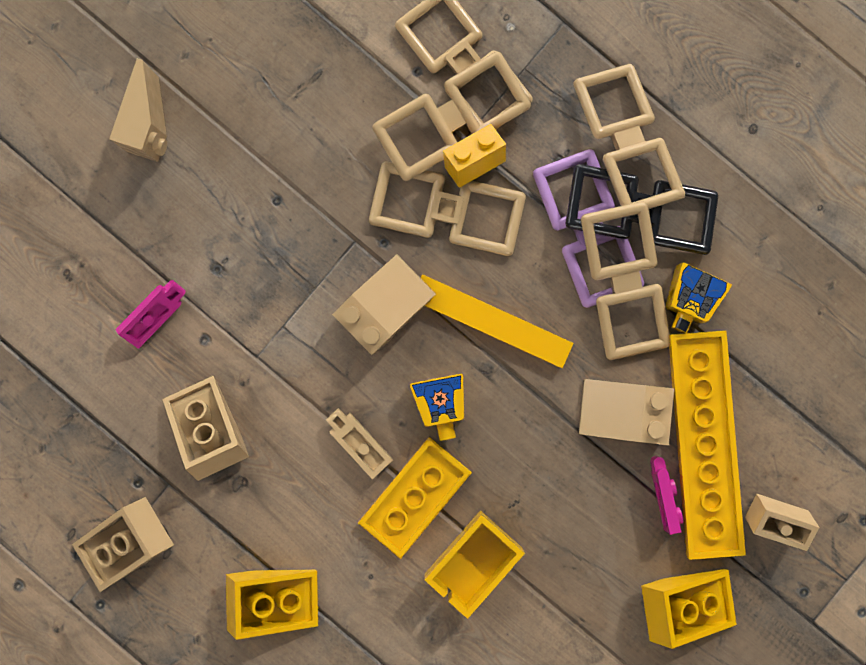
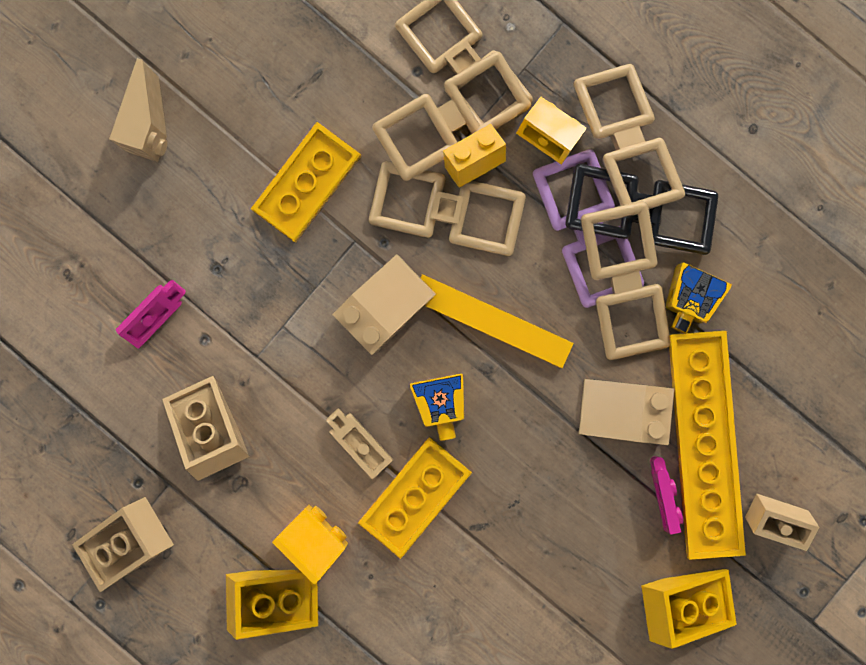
(306, 182): none -> yellow tile
(311, 543): none -> yellow slope
(474, 564): yellow piece -> none
(551, 130): none -> yellow brick

